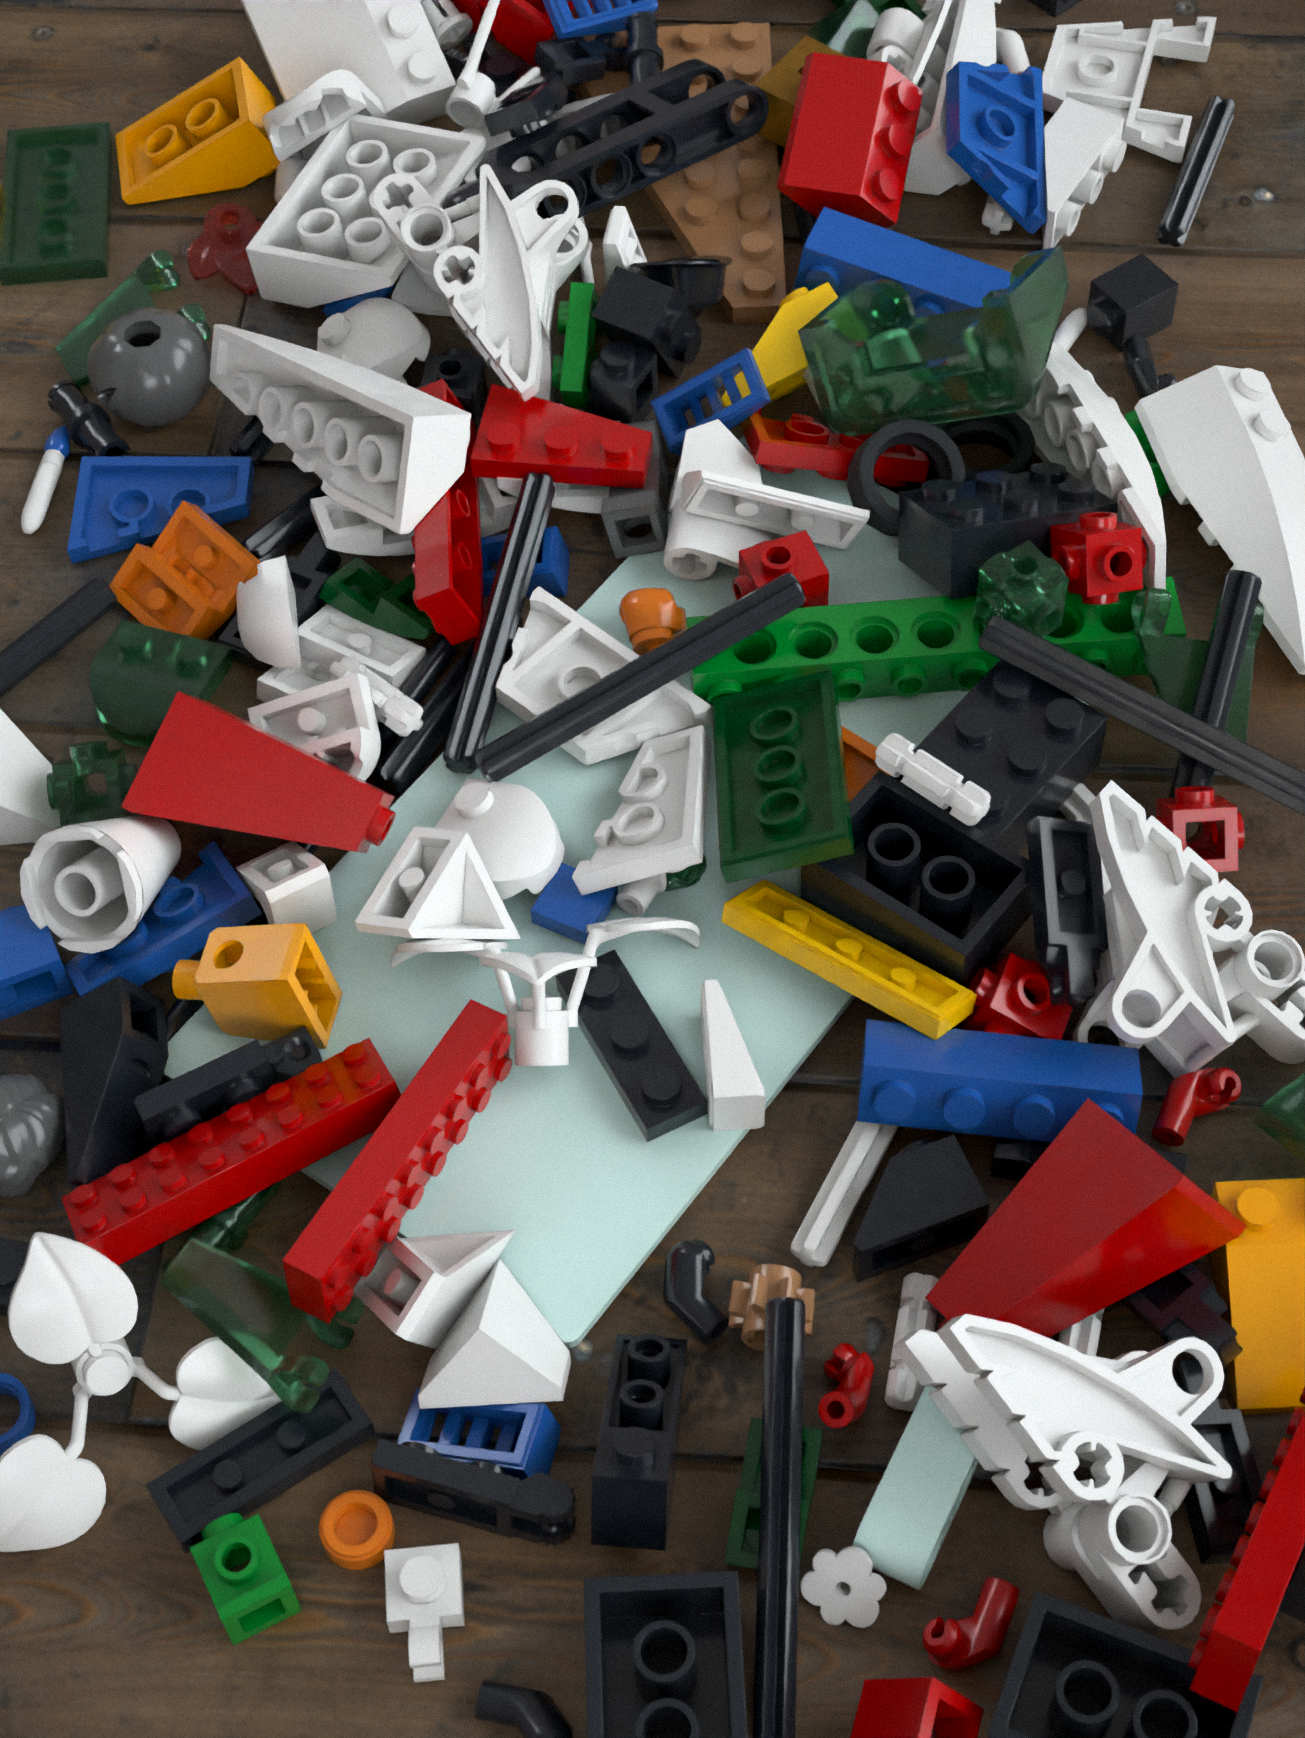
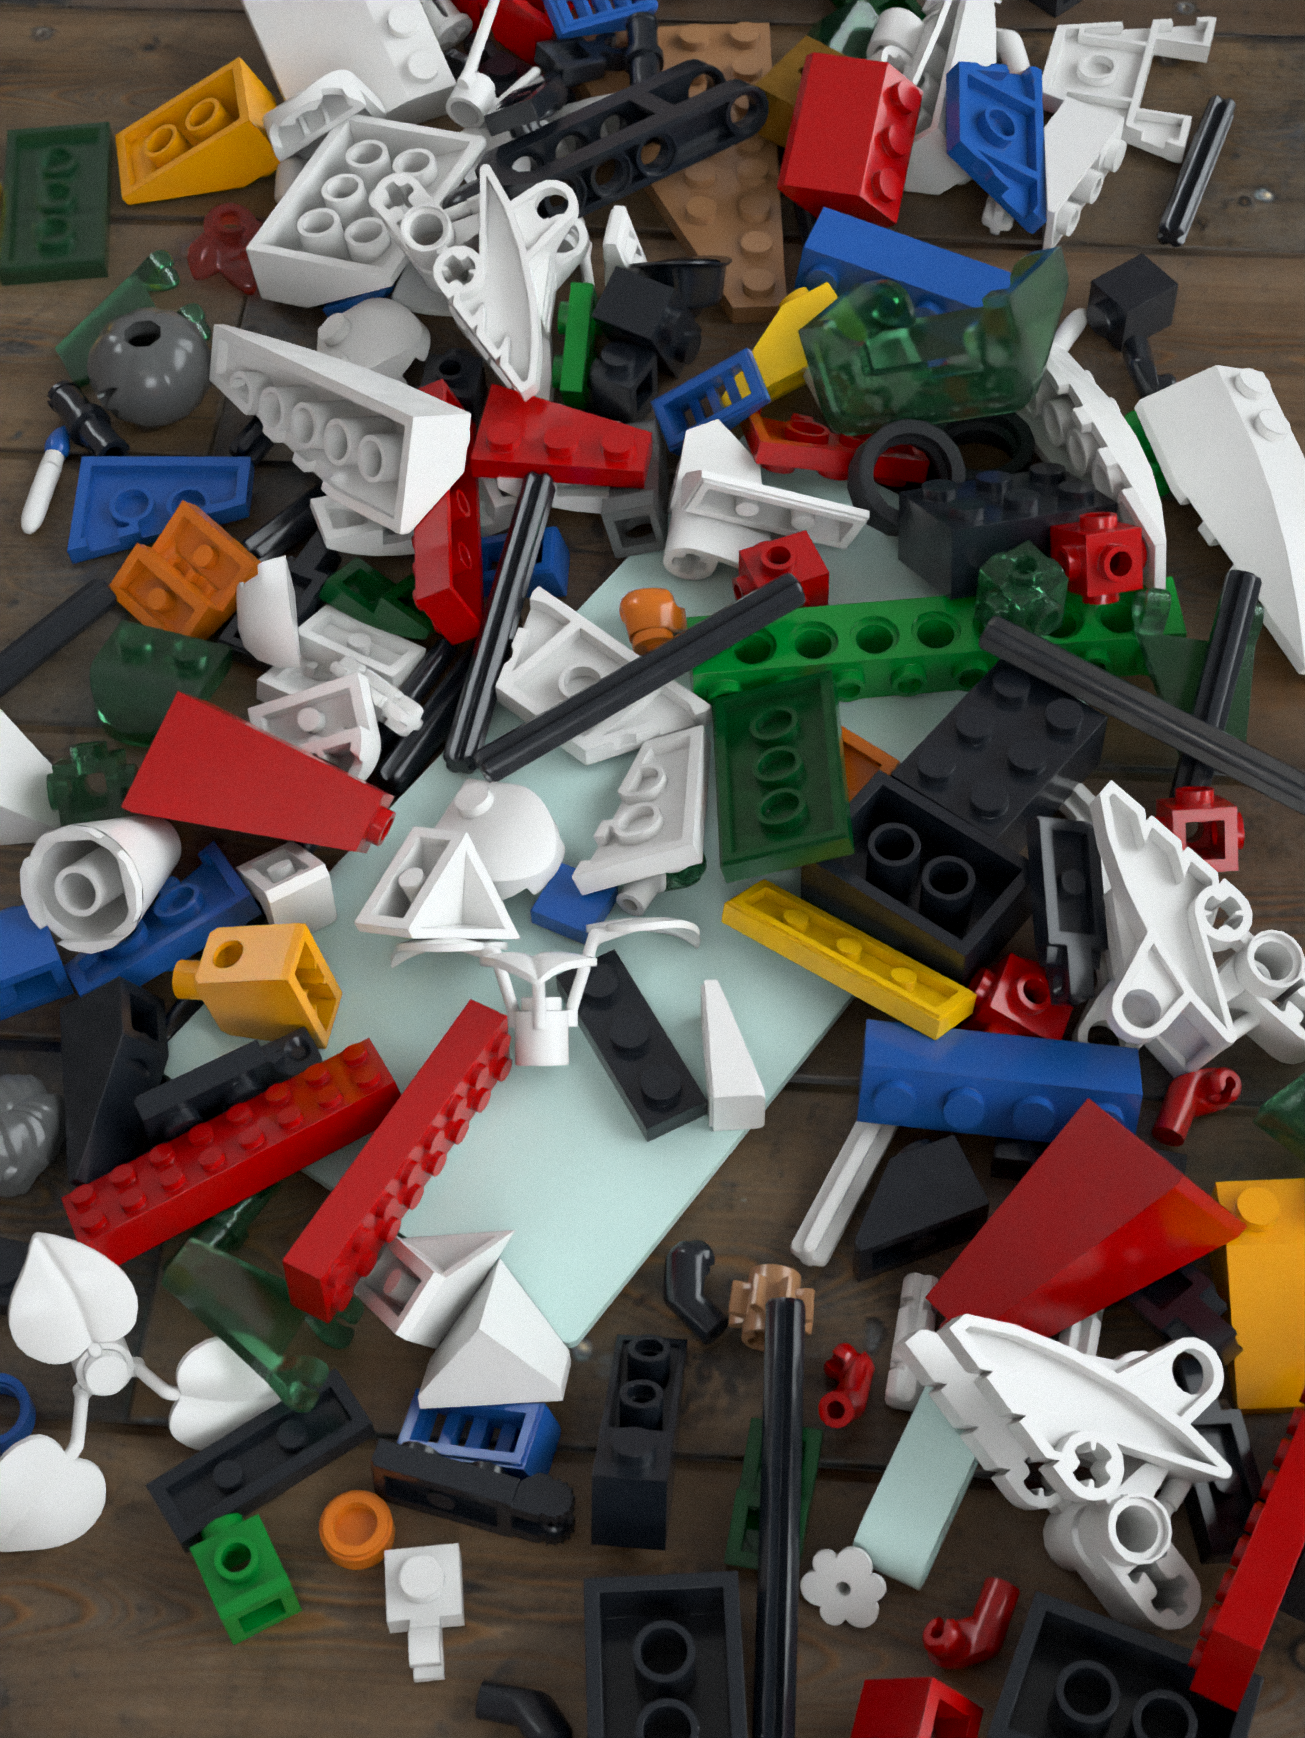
(932, 779): white axle -> none

